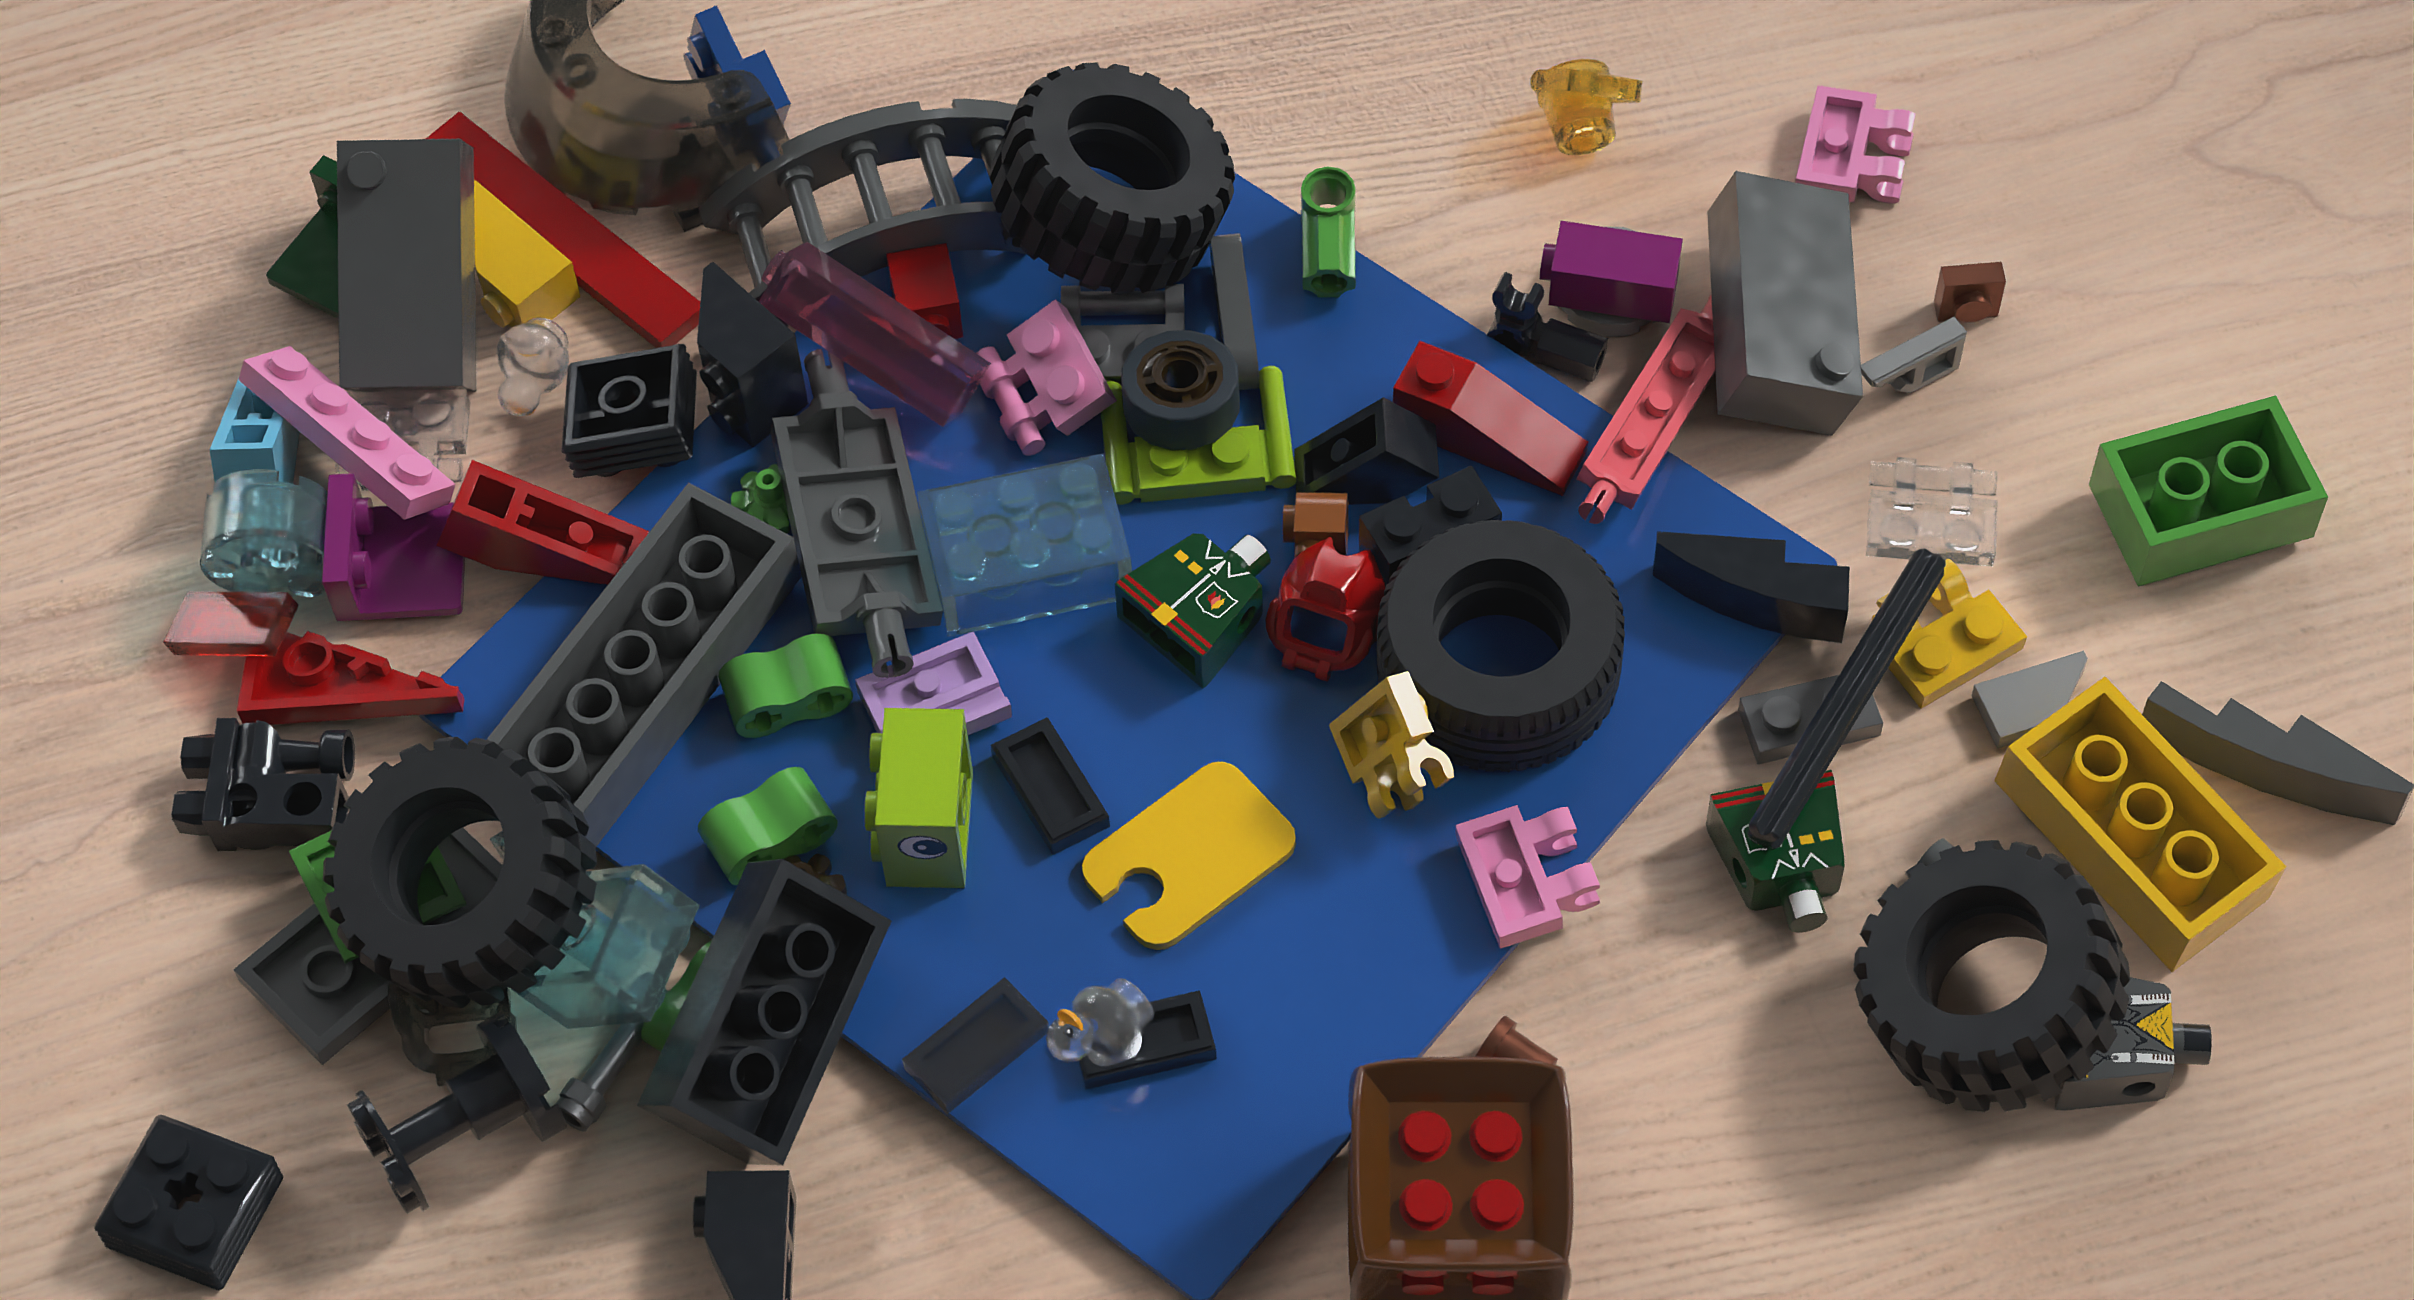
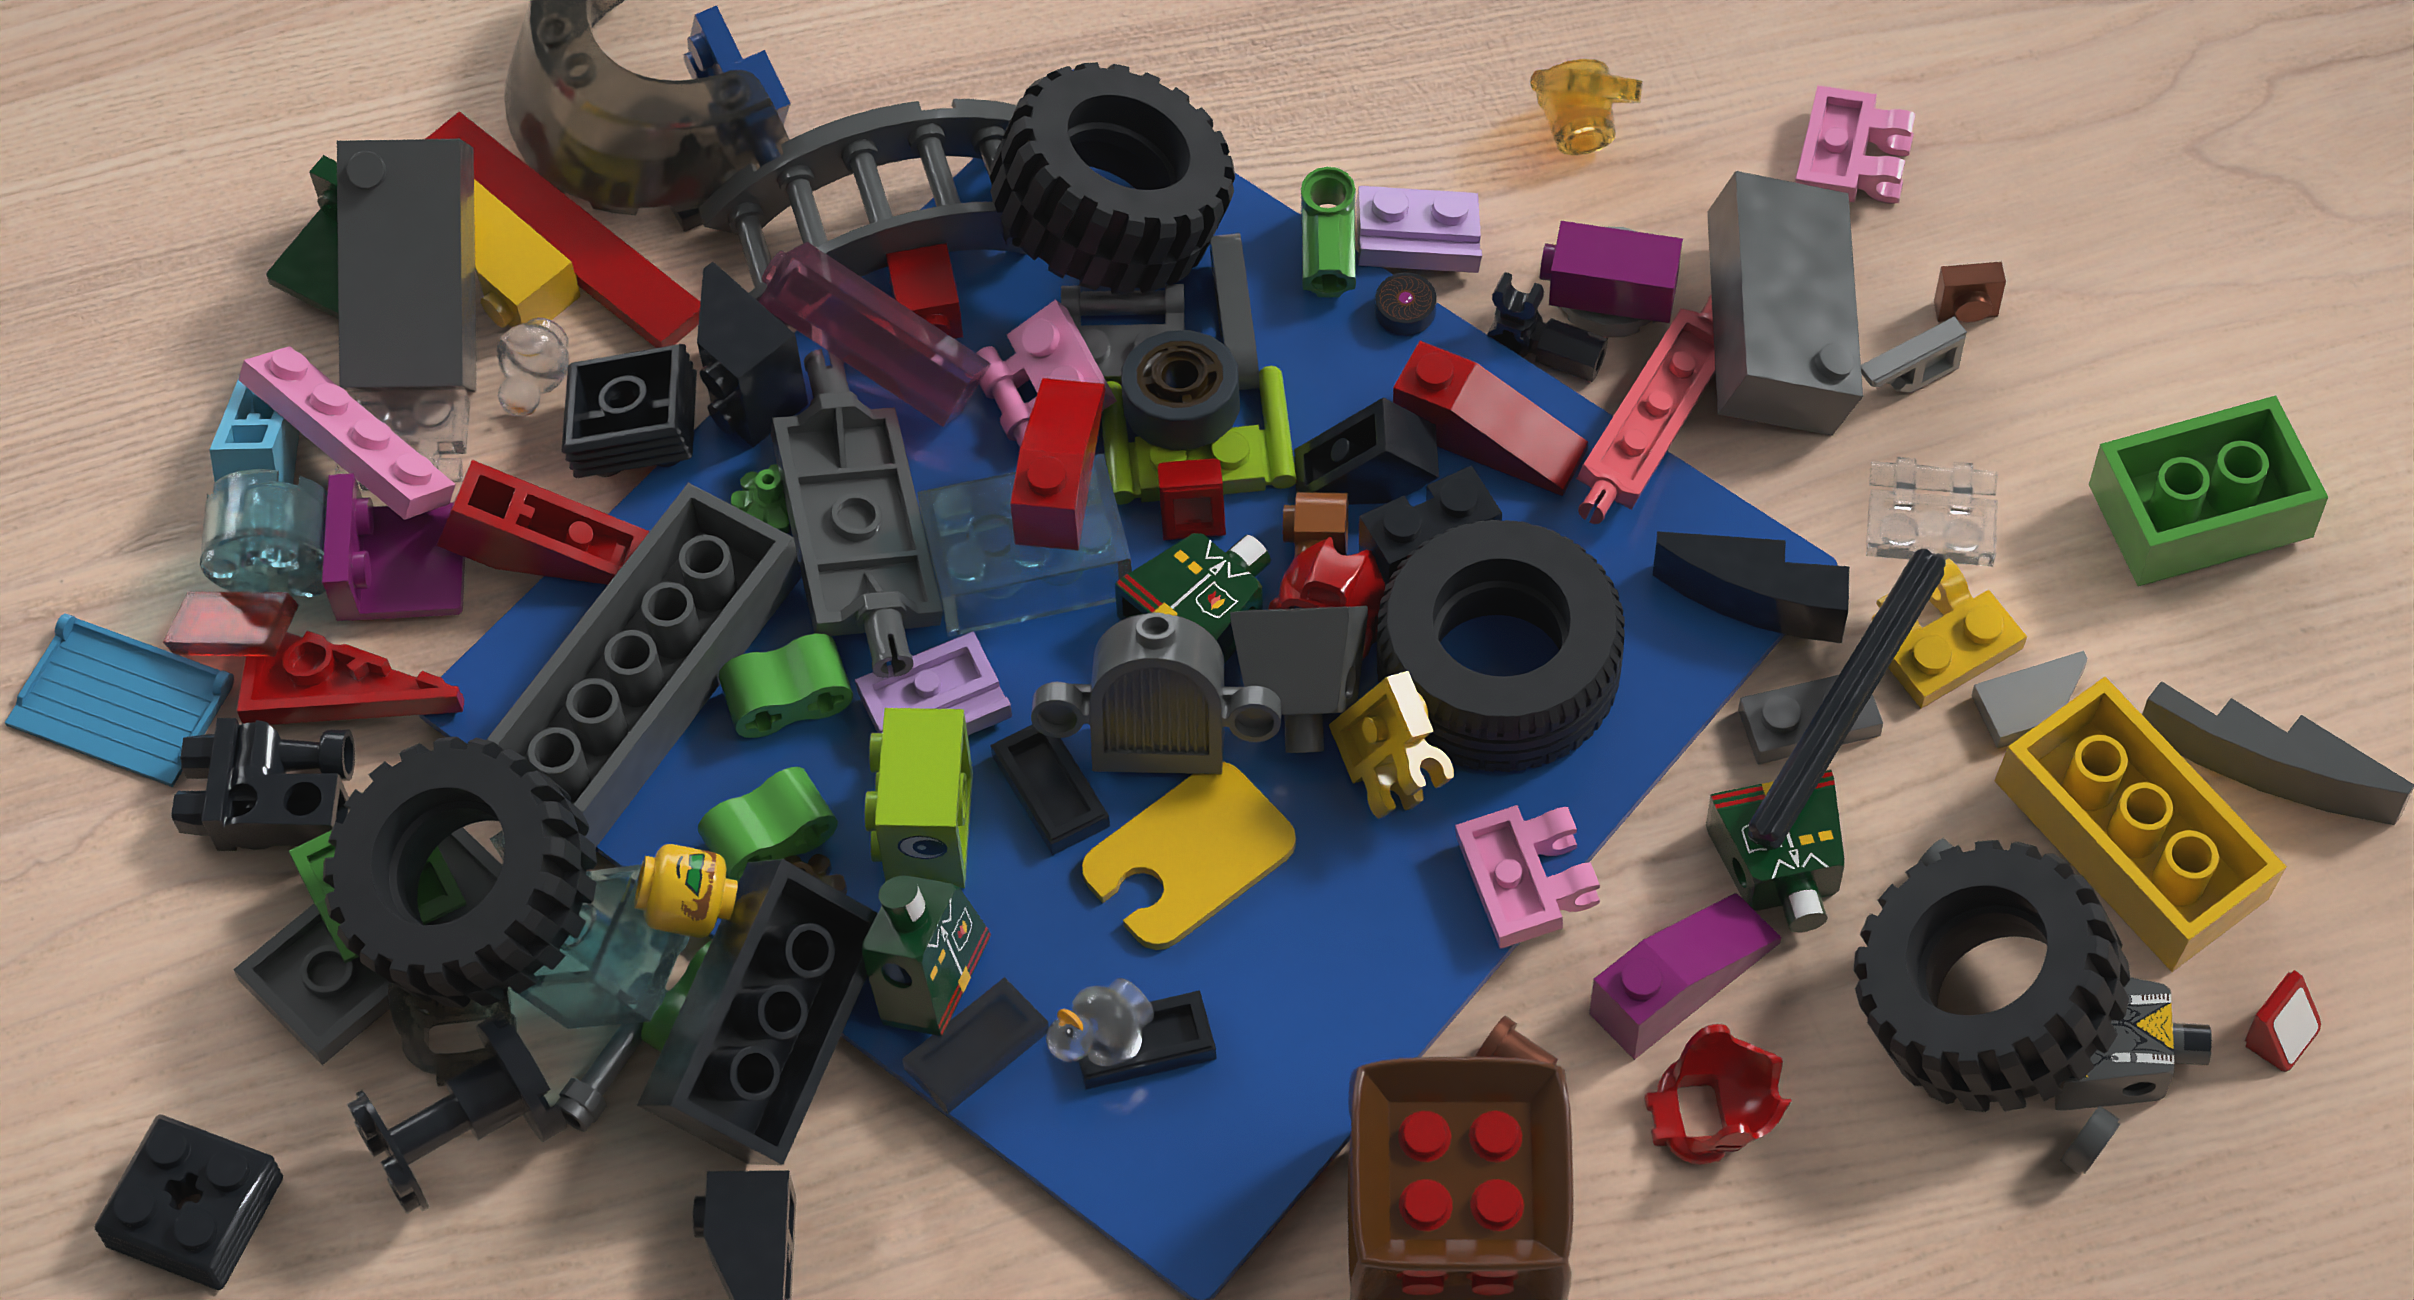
(118, 699): none -> dark azure piece
(684, 890): none -> yellow head
(922, 952): none -> dark green torso
(1056, 464): none -> red slope
(1157, 700): none -> dark grey piece
(1191, 498): none -> red slope
(1307, 660): none -> dark grey torso
(1405, 303): none -> black tile
(1418, 229): none -> lavender plate
(1678, 972): none -> magenta slope
(1744, 1089): none -> red helmet
(2090, 1140): none -> dark grey tile
(2285, 1024): none -> slope

